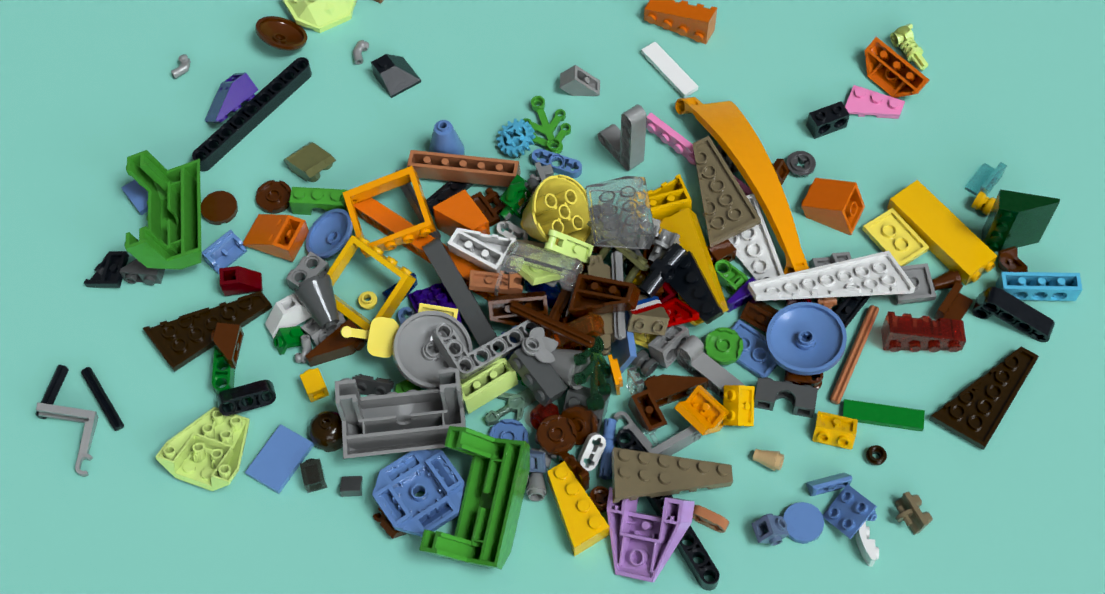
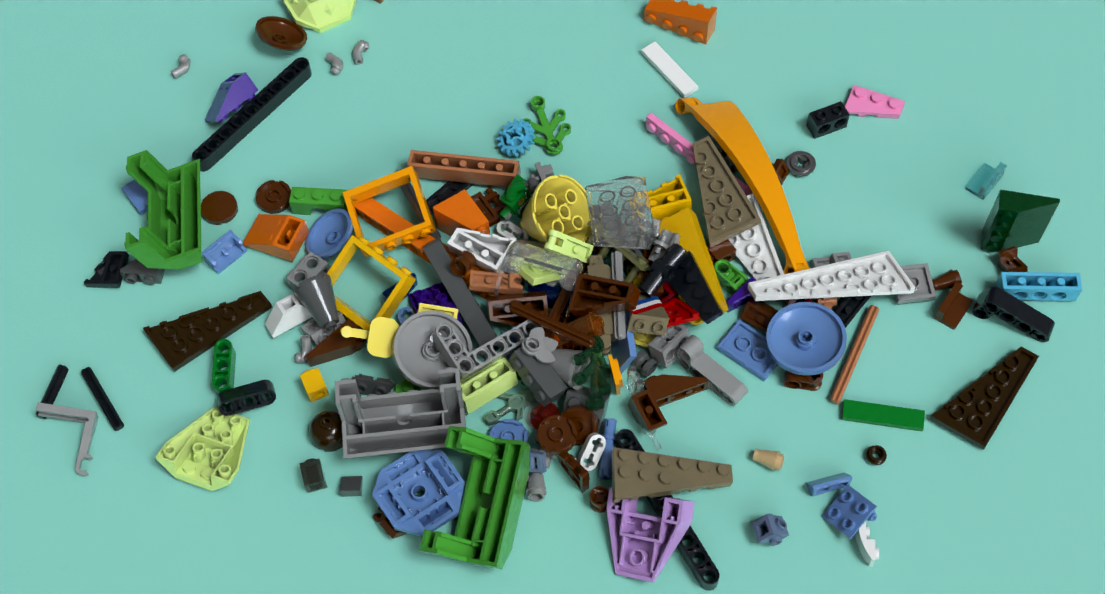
(228, 341): reddish brown slope -> none
(239, 280): dark red slope -> none
(279, 459): medium blue tile -> none
(287, 338): green bracket -> none
(309, 162): olive slope -> none
(336, 62): none -> light grey arm
(368, 305): light yellow plate -> none
(394, 74): black slope -> none
(446, 139): medium blue cone -> none
(462, 263): none -> reddish brown wheel
(571, 163): medium blue beam -> none
(577, 511): yellow wedge -> none
(579, 82): light grey slope -> none
(629, 142): light grey beam -> none
(667, 447): light grey hinge -> none
(703, 411): light orange bracket -> none
(710, 519): nougat beam -> none
(723, 346): bright green tile -> none
(740, 404): yellow bracket -> none
(801, 396): dark grey arch -> none
(803, 522): medium blue tile -> none
(834, 204): orange slope -> none
(835, 430): yellow bracket -> none
(892, 71): orange wedge -> none
(895, 235): light yellow plate -> none
(904, 38): yellowish green piece -> none
(911, 514): dark tan hips -> none
(922, 333): clear red wedge -> none
(943, 232): yellow brick -> none
(983, 203): yellow wheel -> none

